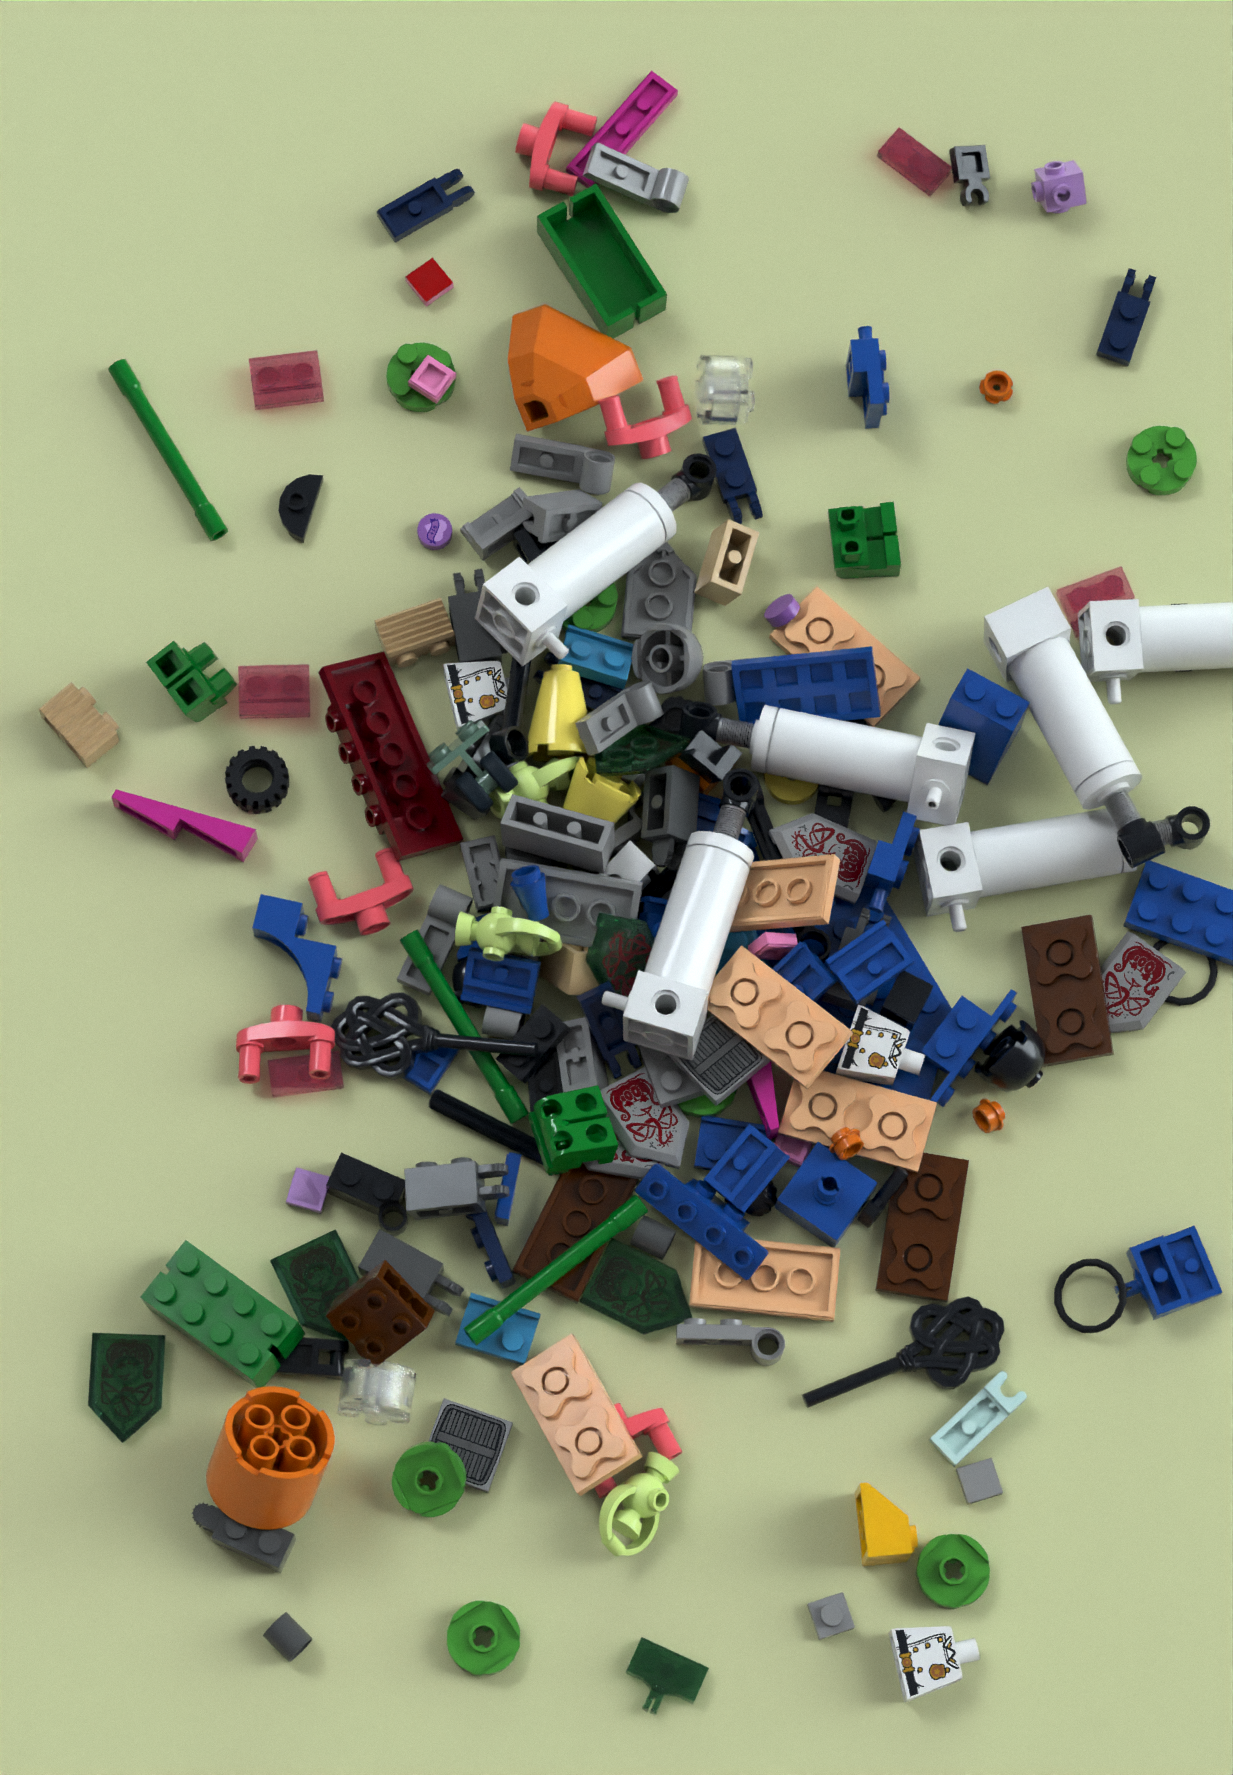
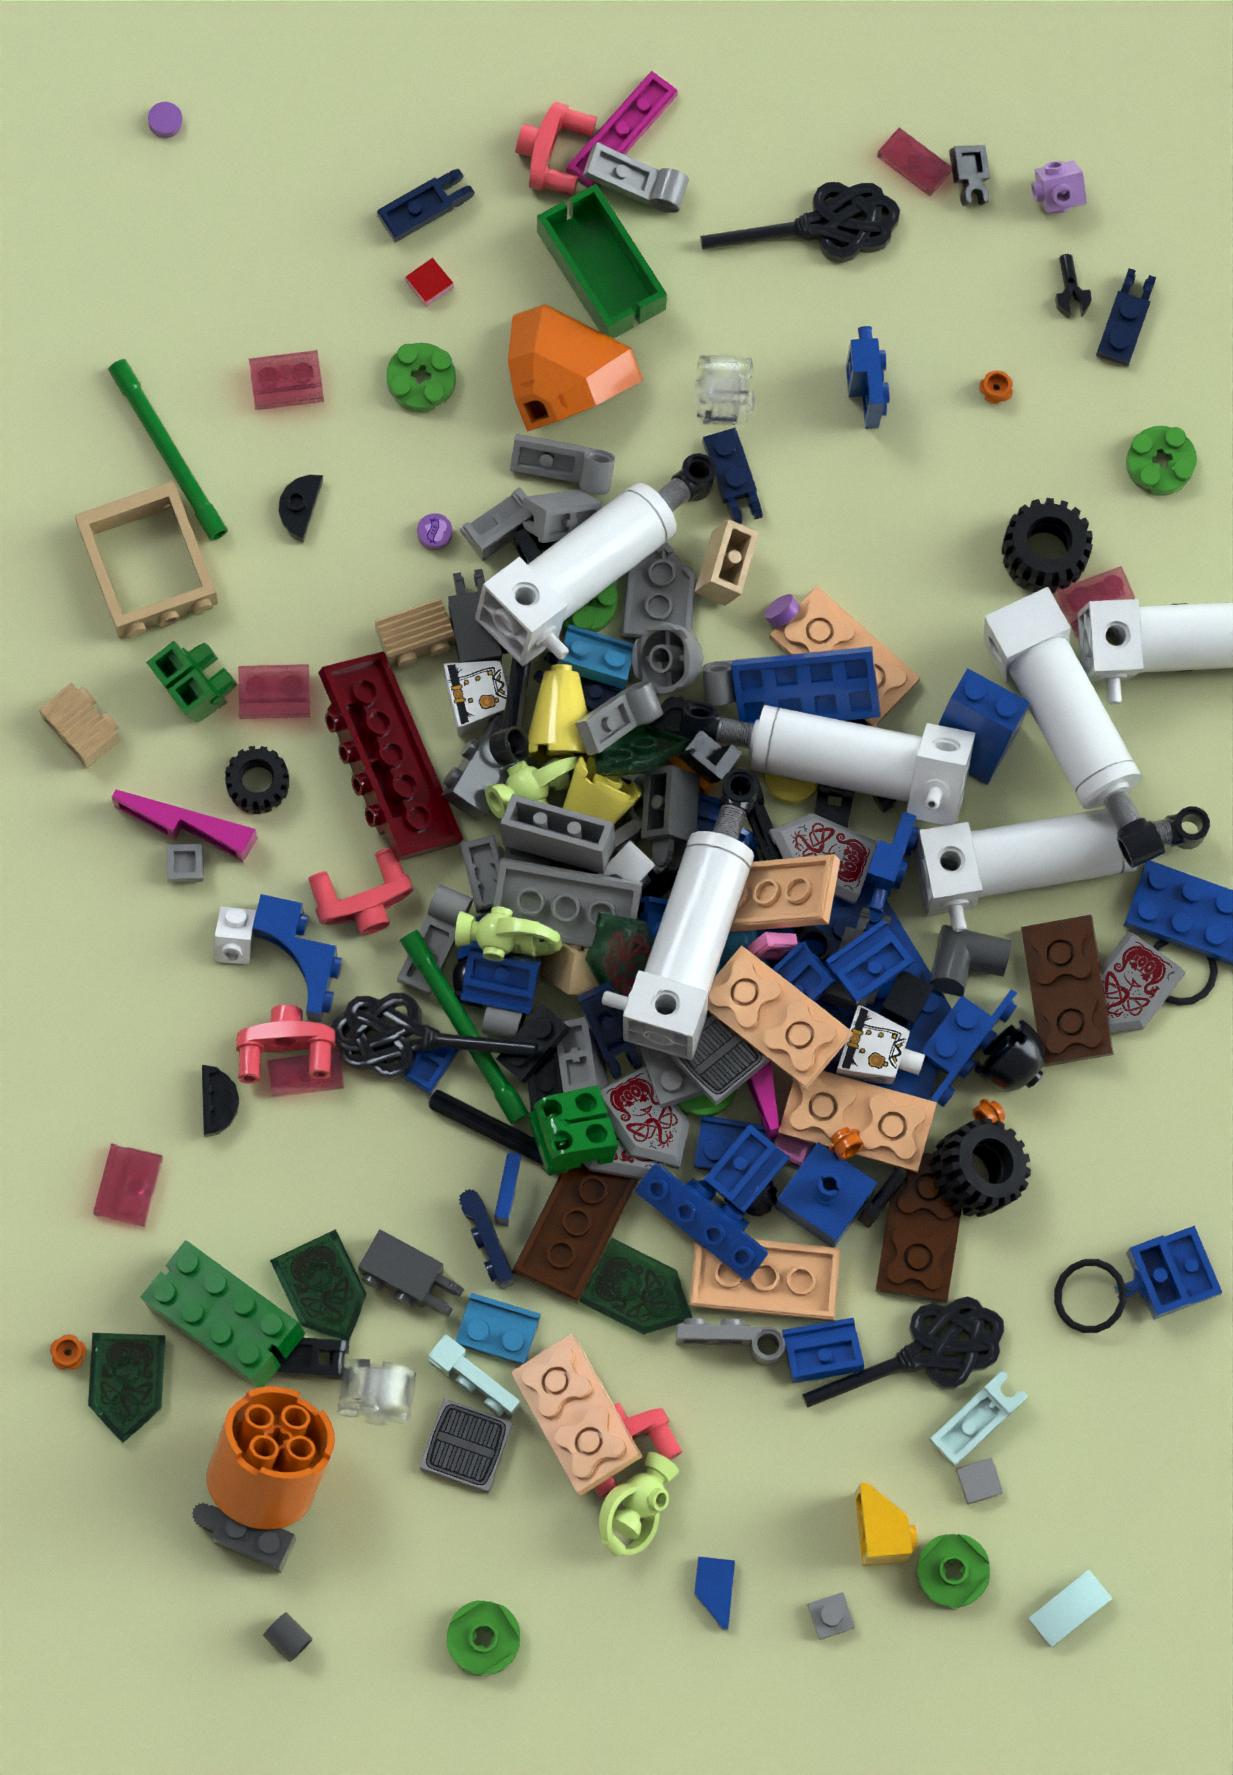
(58, 1350): none -> orange plate
(128, 510): none -> tan window
(128, 1185): none -> clear pink plate
(165, 119): none -> medium lavender tile
(185, 863): none -> light grey plate
(219, 1100): none -> black plate
(234, 935): none -> white bracket
(308, 1190): lavender tile -> none
(369, 1189): black hinge -> none
(380, 1313): reddish brown brick -> none
(421, 1498): bright green plate -> none
(432, 379): bright pink tile -> none
(450, 1358): none -> light aqua plate
(451, 1188): hinge -> none
(493, 776): plate -> none
(494, 1317): green piece -> none
(530, 889): blue cone -> none
(650, 433): coral connector -> none
(653, 1237): dark grey beam -> none
(665, 1673): clear green plate -> none
(714, 1587): none -> blue tile
(823, 1350): none -> blue plate
(840, 227): none -> black piece
(864, 541): green hips -> none
(929, 1658): white torso -> none
(965, 951): none -> dark grey brick
(1002, 1157): none -> black tyre
(1047, 519): none -> black tyre
(1070, 1608): none -> light aqua slope
(1071, 289): none -> black bar

